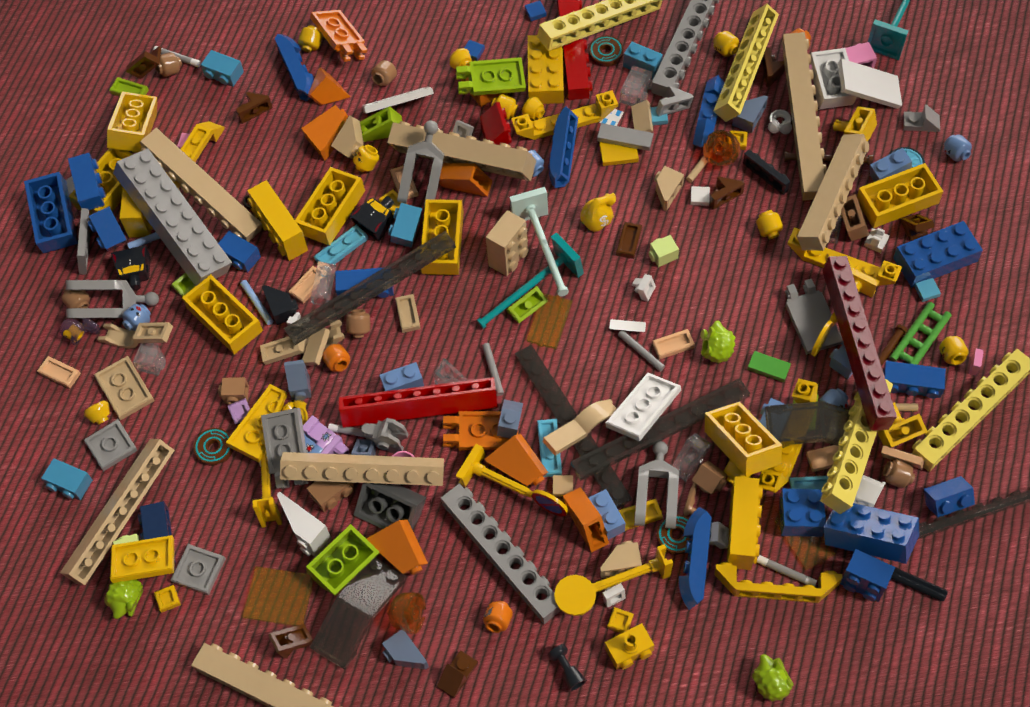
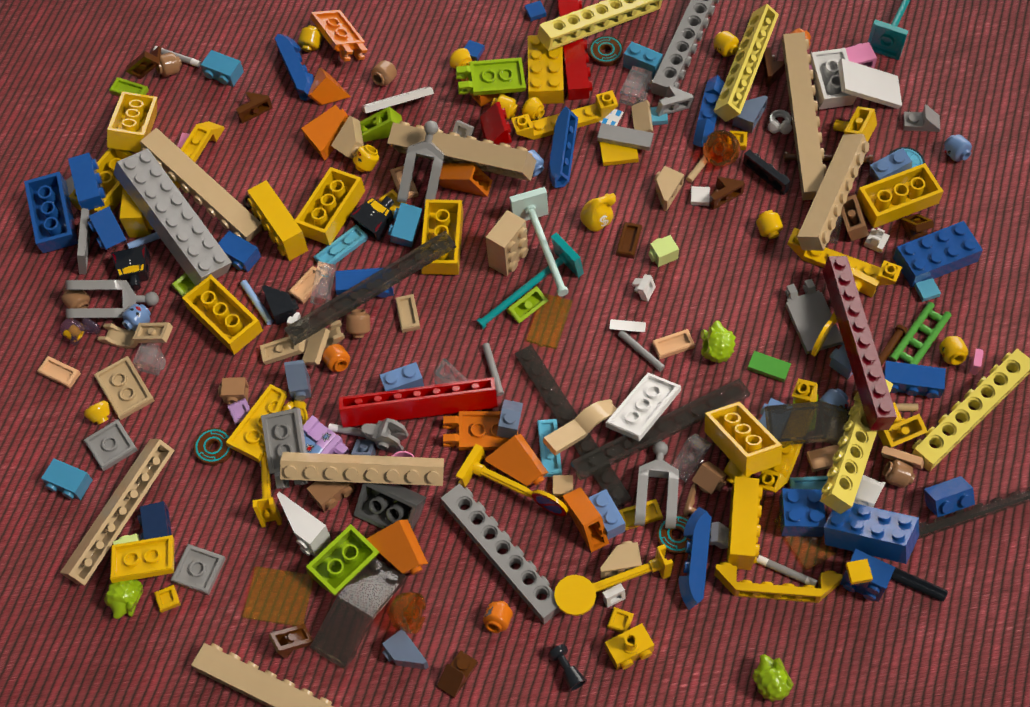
(859, 571): none -> yellow tile

